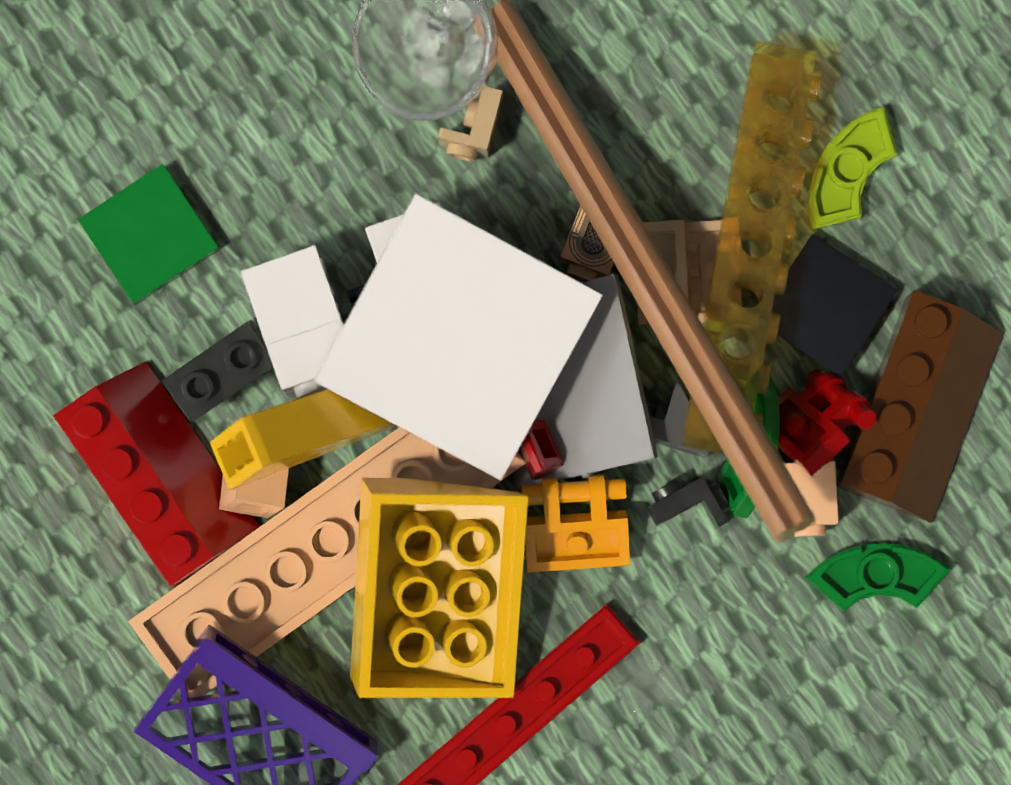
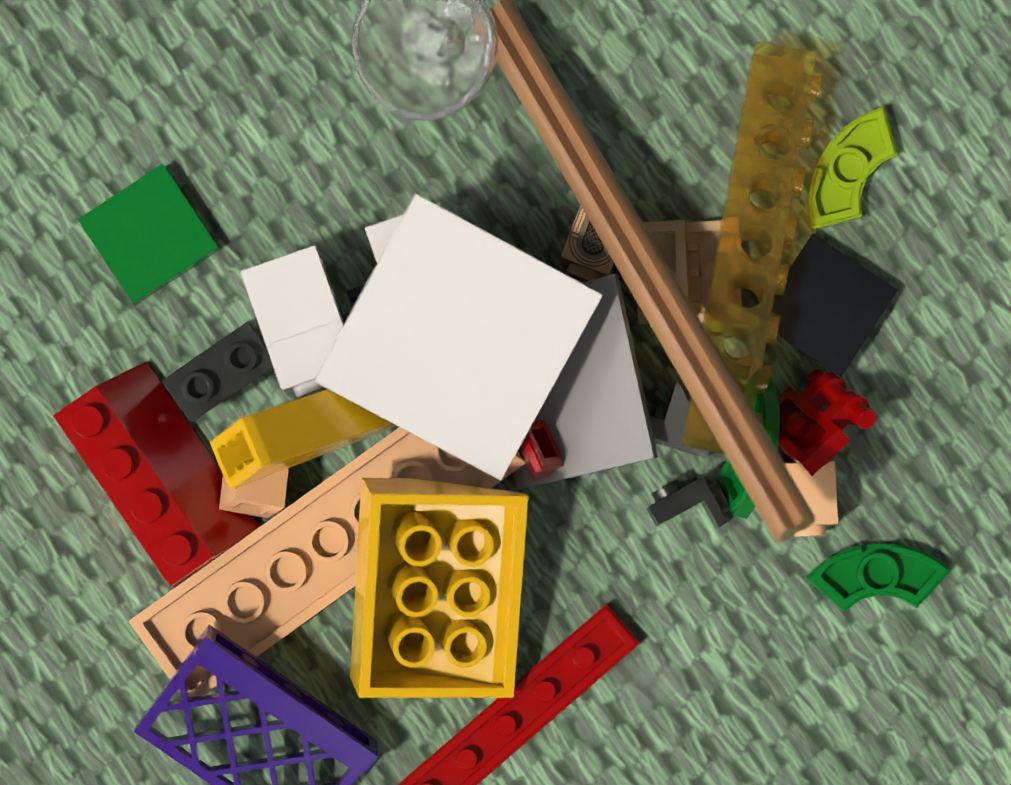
(482, 119): tan bracket -> none
(576, 539): light orange plate -> none
(920, 406): reddish brown slope -> none

